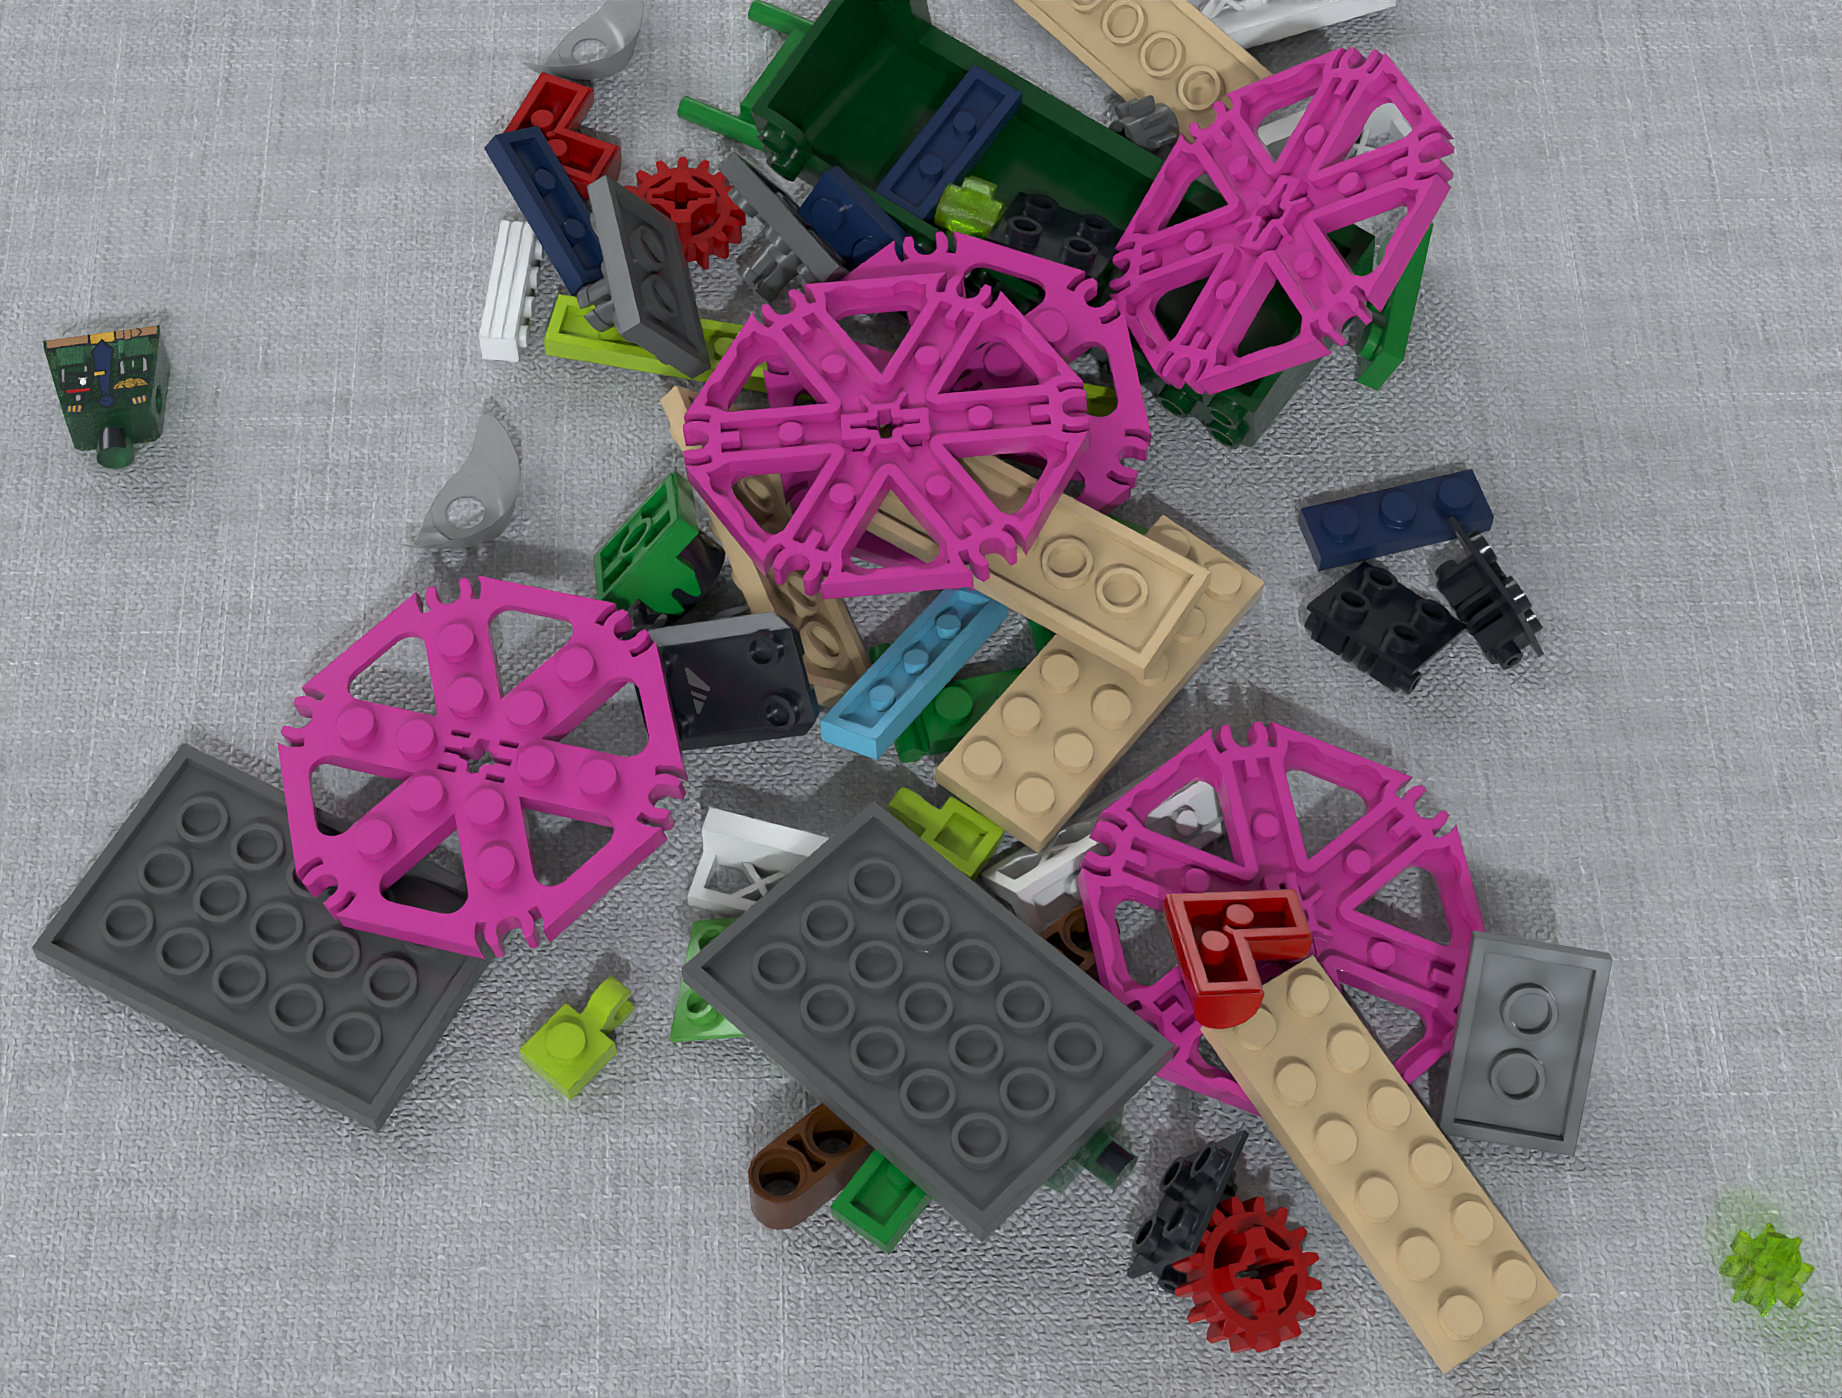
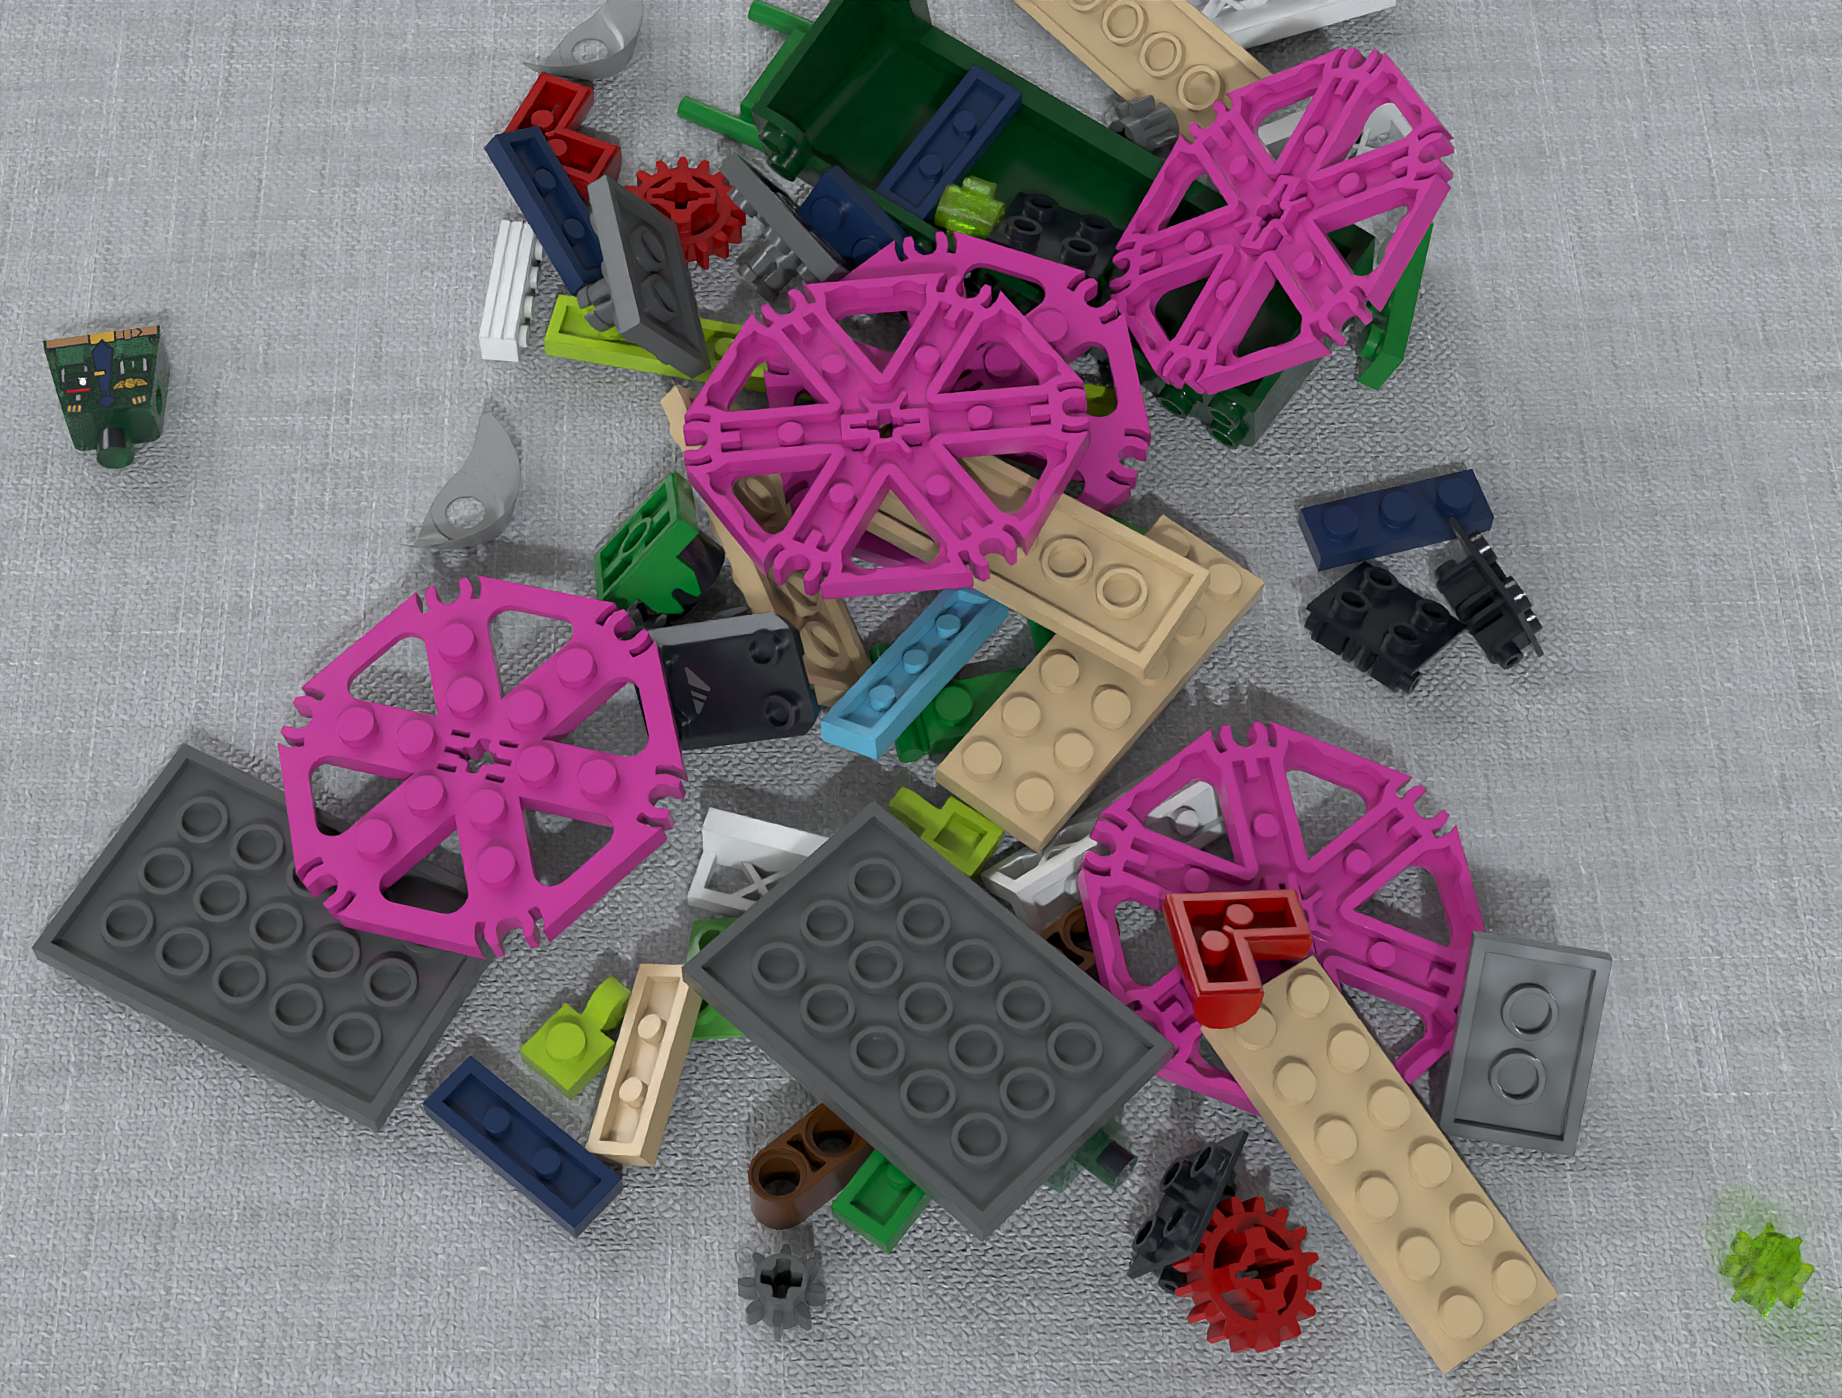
(523, 1146): none -> dark blue plate
(645, 1067): none -> tan plate
(776, 1271): none -> dark grey gear

